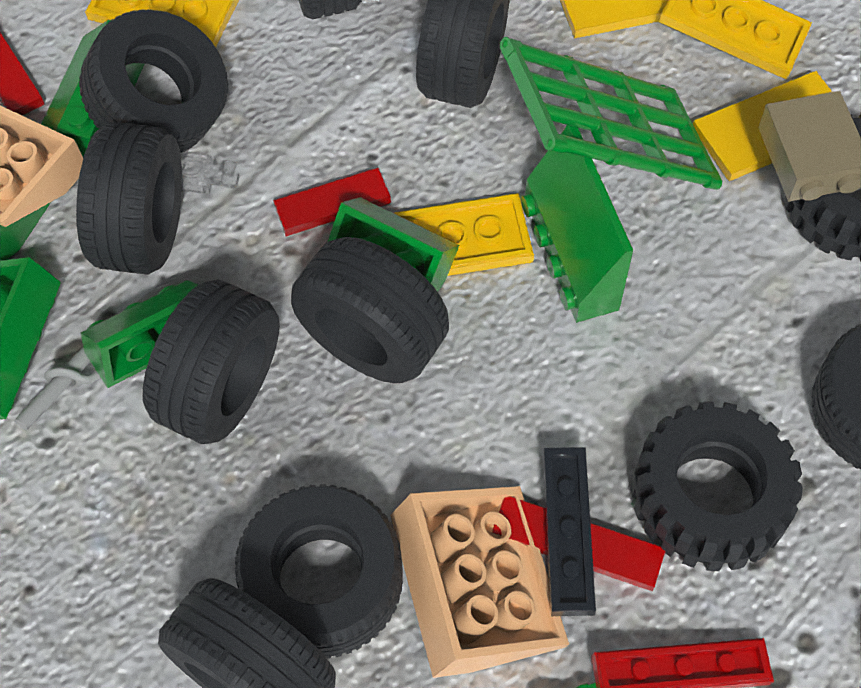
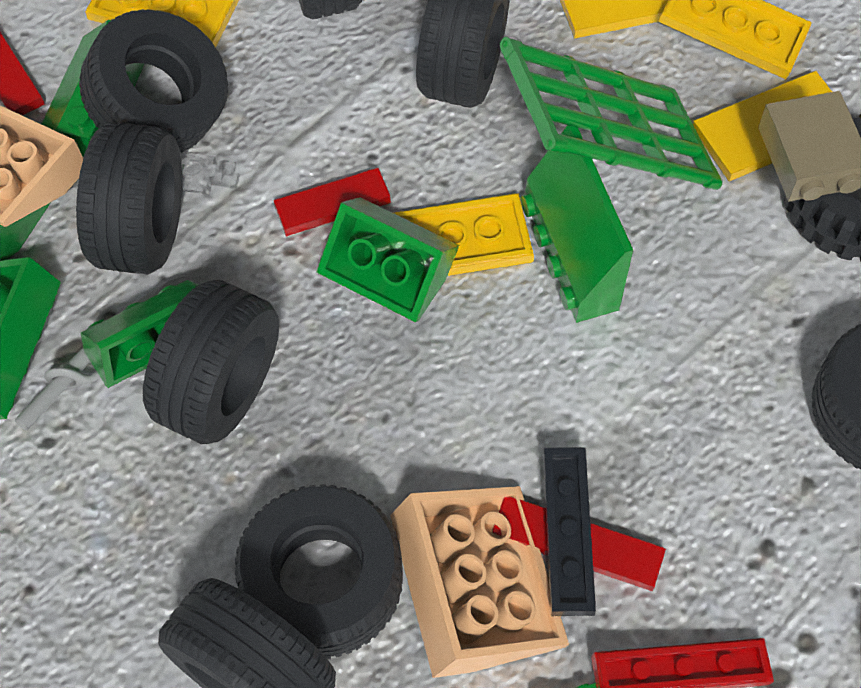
(370, 309): black tyre -> none
(741, 443): black tyre -> none

